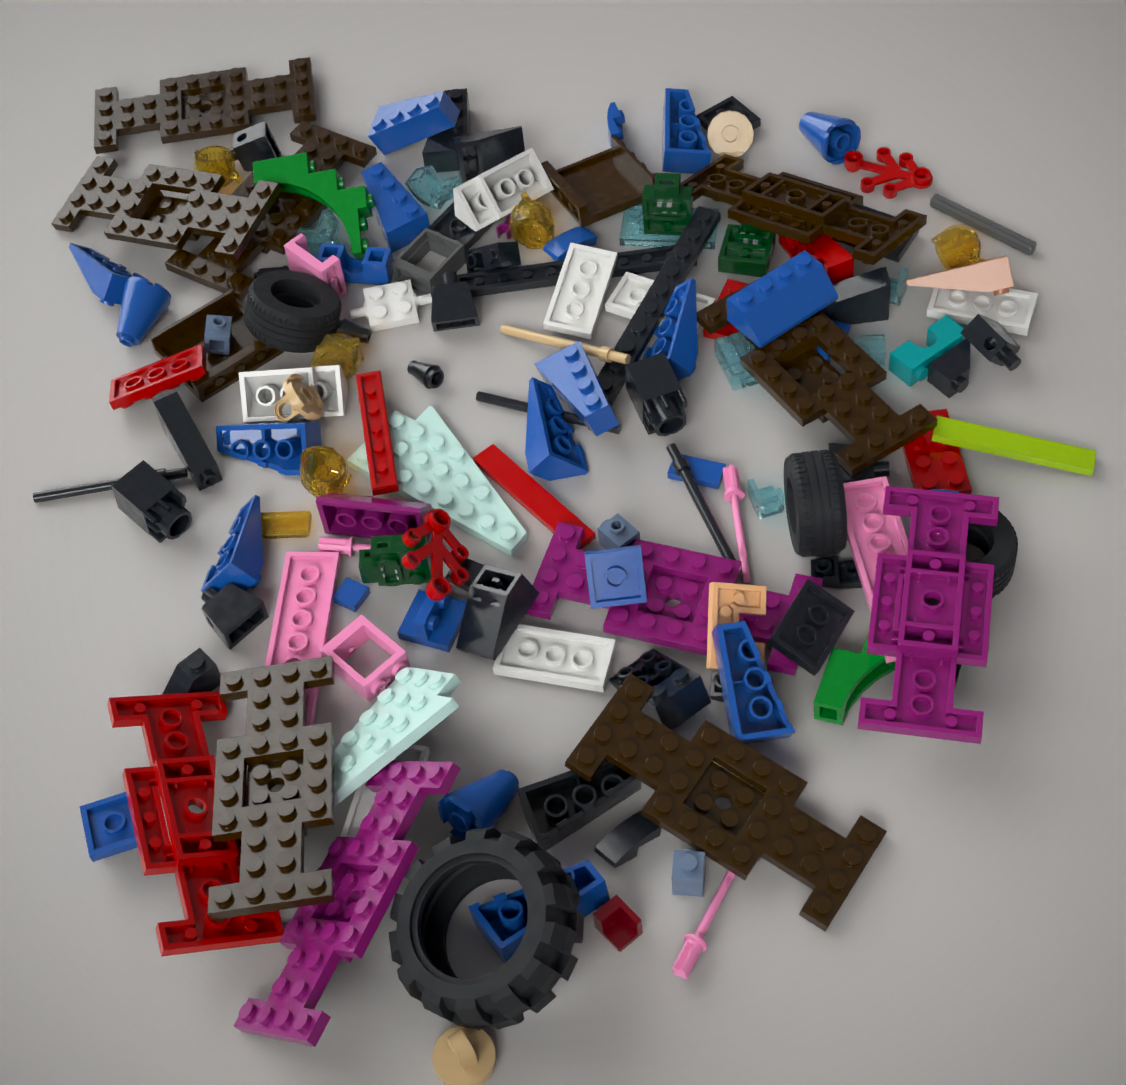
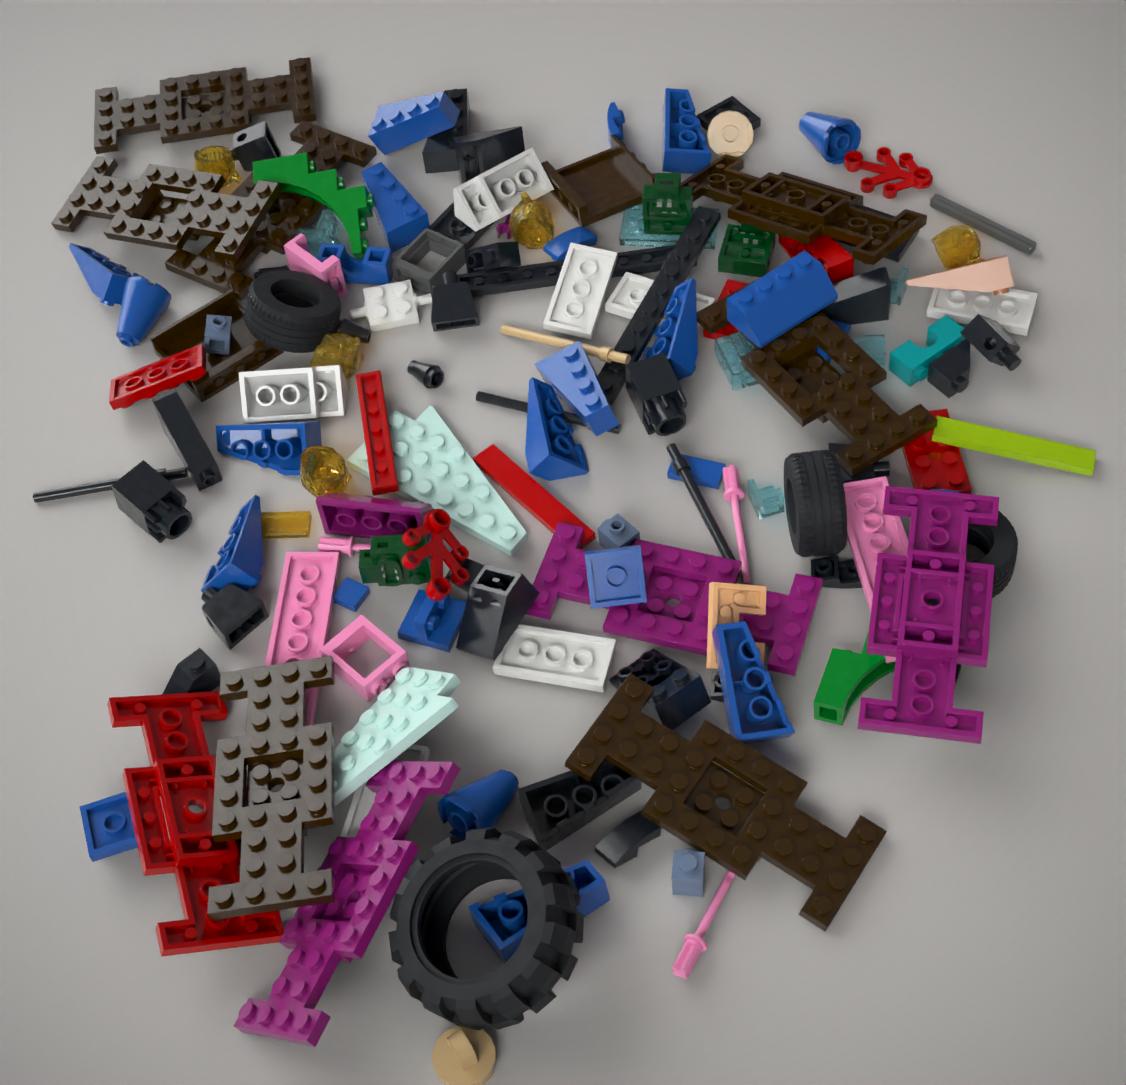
(302, 399): tan tile -> none
(430, 188): clear light blue brick -> none
(618, 923): dark red panel -> none
(810, 627): black plate -> none

